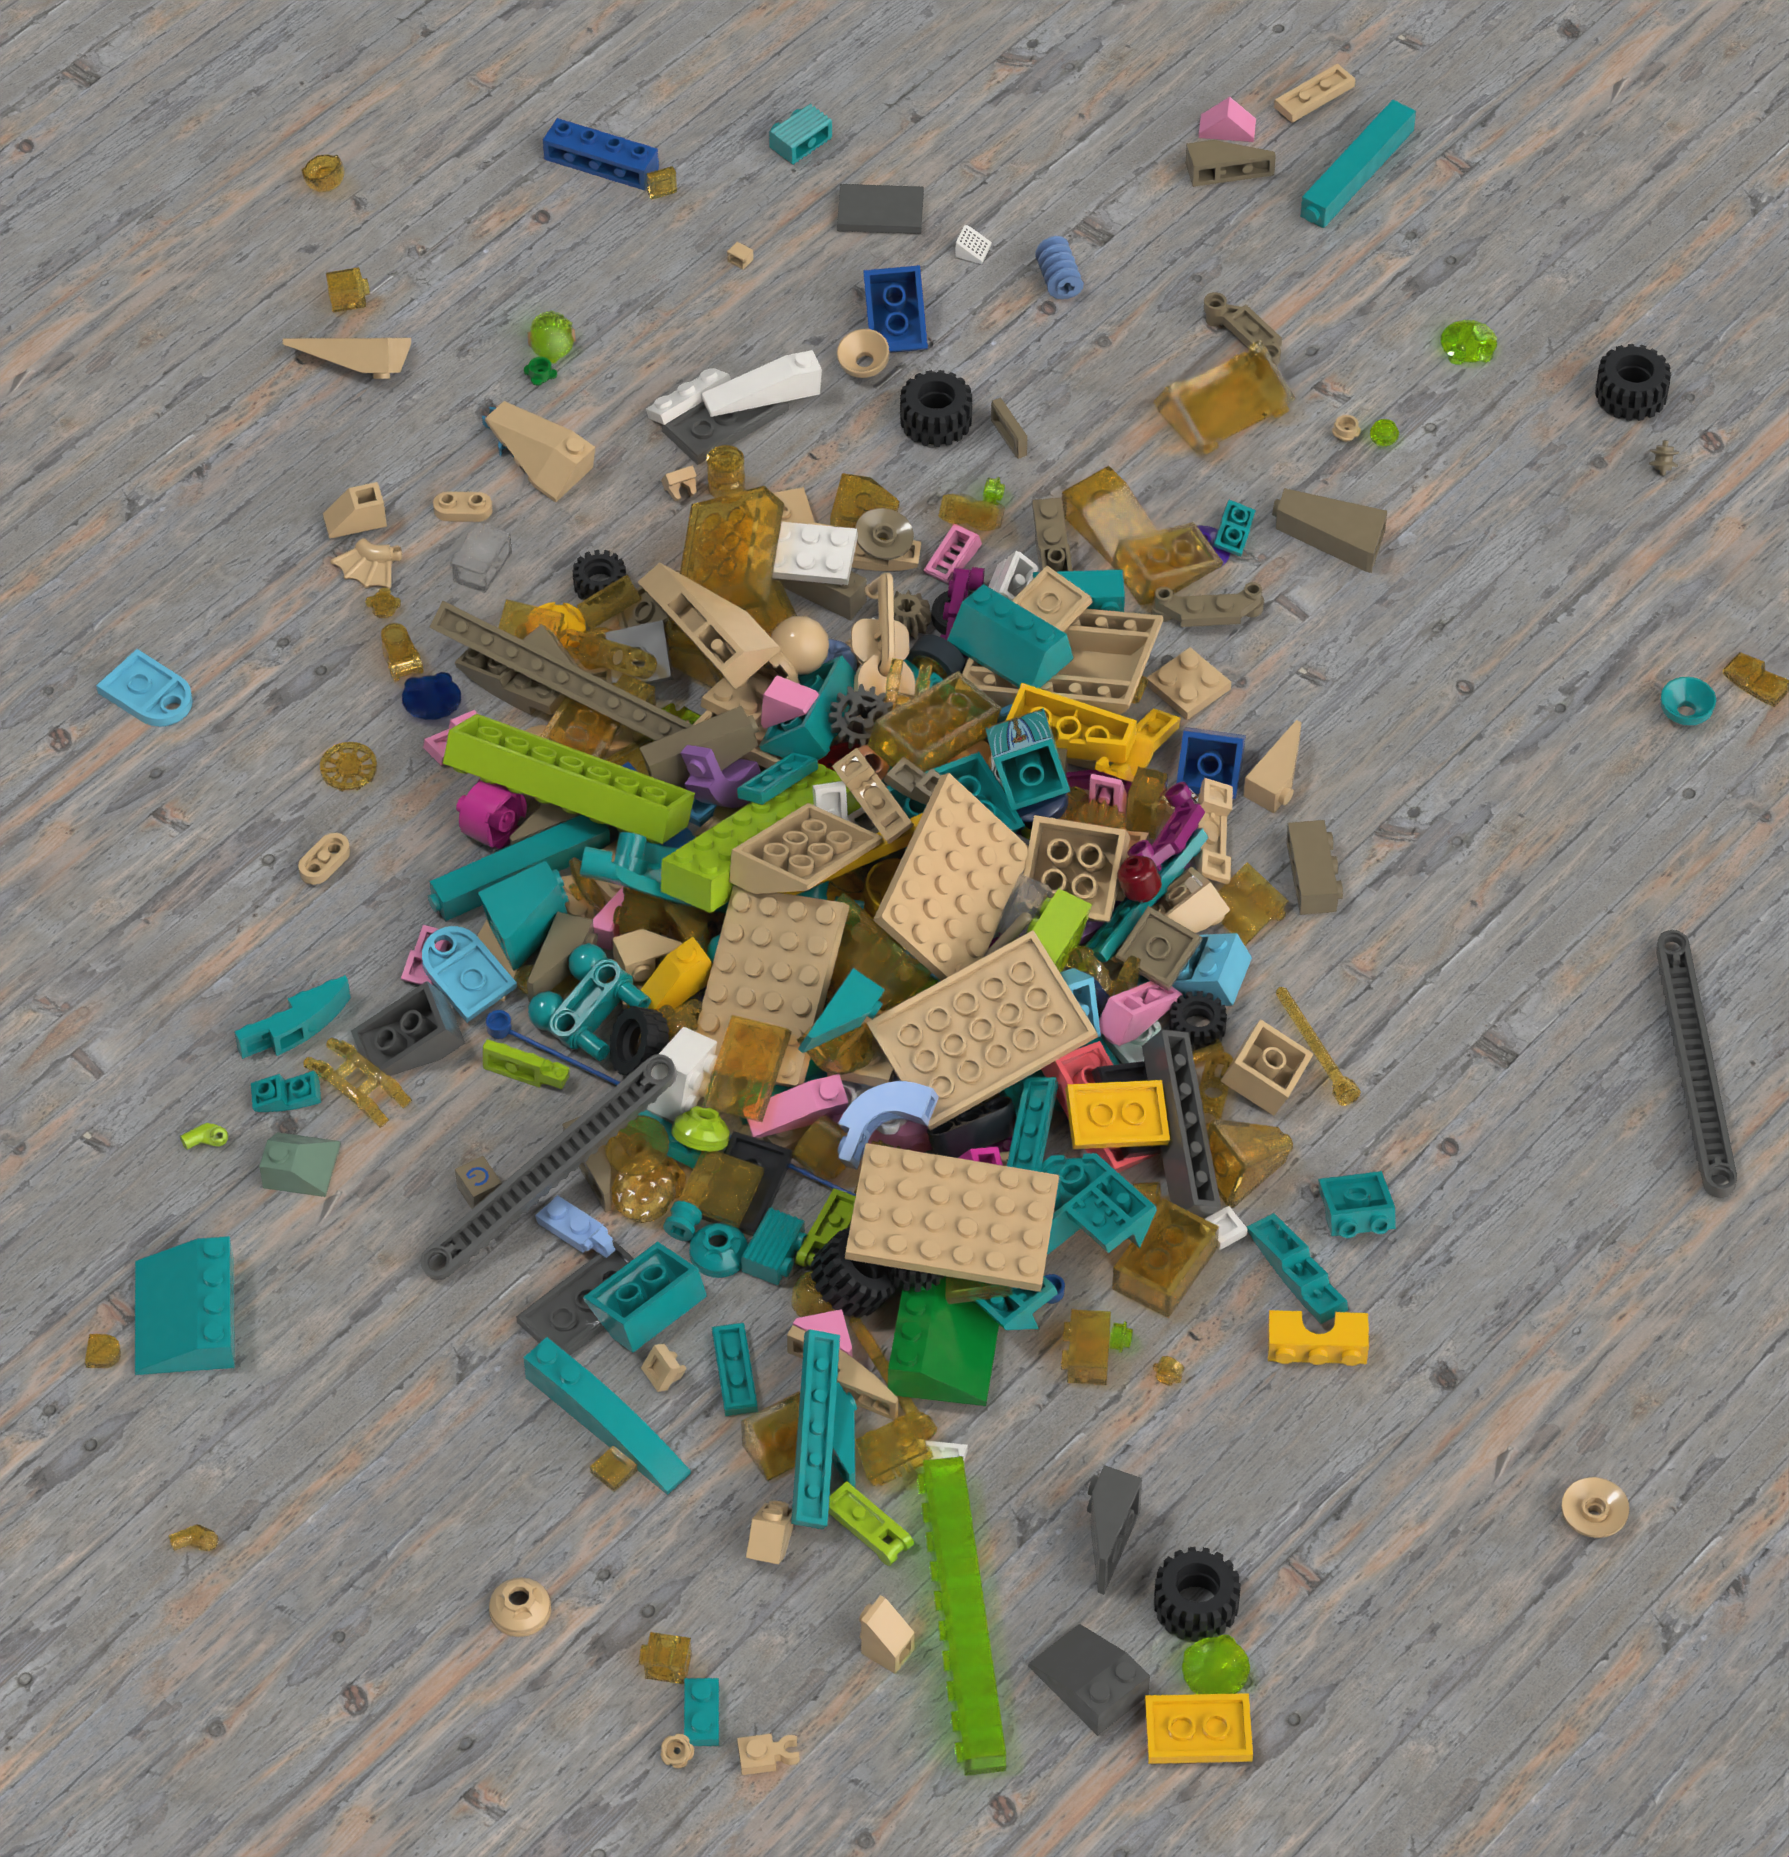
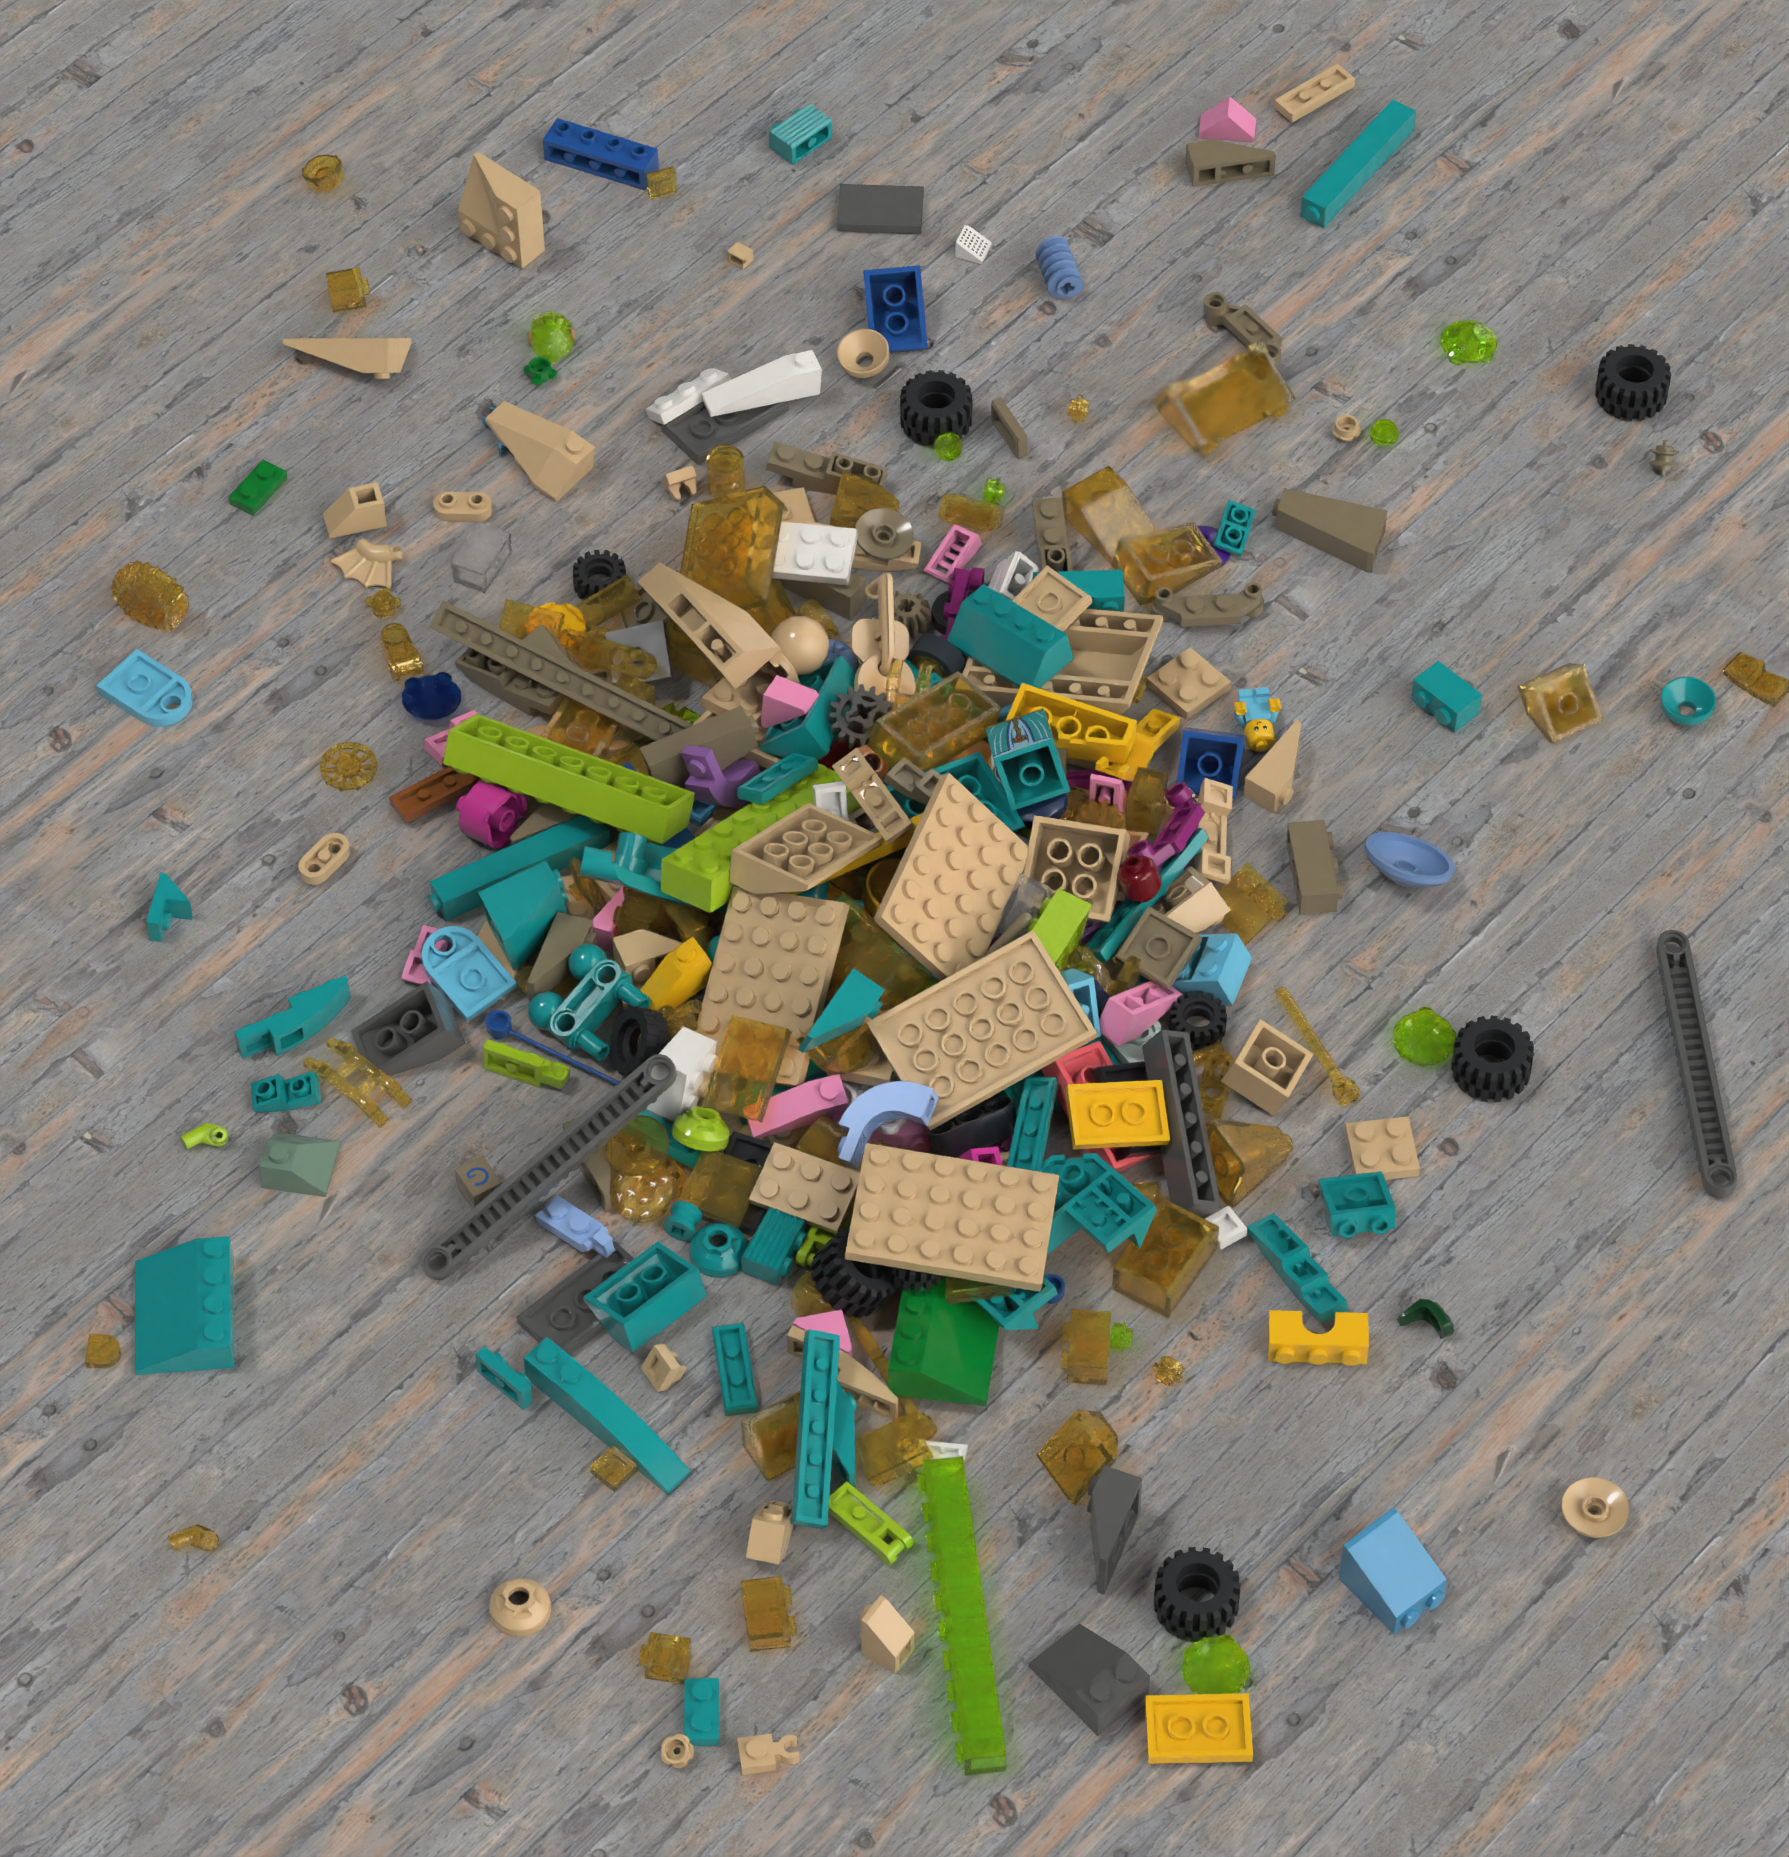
(150, 596): none -> clear yellow gear
(166, 904): none -> teal slope
(257, 487): none -> green plate
(431, 793): none -> dark orange plate
(498, 1373): none -> teal plate
(502, 212): none -> tan slope
(767, 1614): none -> clear yellow brick
(806, 1188): none -> tan plate
(815, 611): none -> clear yellow hair
(819, 472): none -> dark tan slope
(951, 451): none -> clear neon green plate
(1078, 409): none -> clear yellow plate
(1079, 1452): none -> clear yellow slope
(1256, 716): none -> piece
(1383, 1147): none -> tan plate
(1392, 1572): none -> dark azure slope
(1408, 859): none -> medium blue dish
(1424, 1037): none -> clear neon green dish
(1432, 1313): none -> dark green hair
(1446, 696): none -> teal brick
(1488, 1078): none -> black tyre
(1561, 701): none -> clear yellow slope

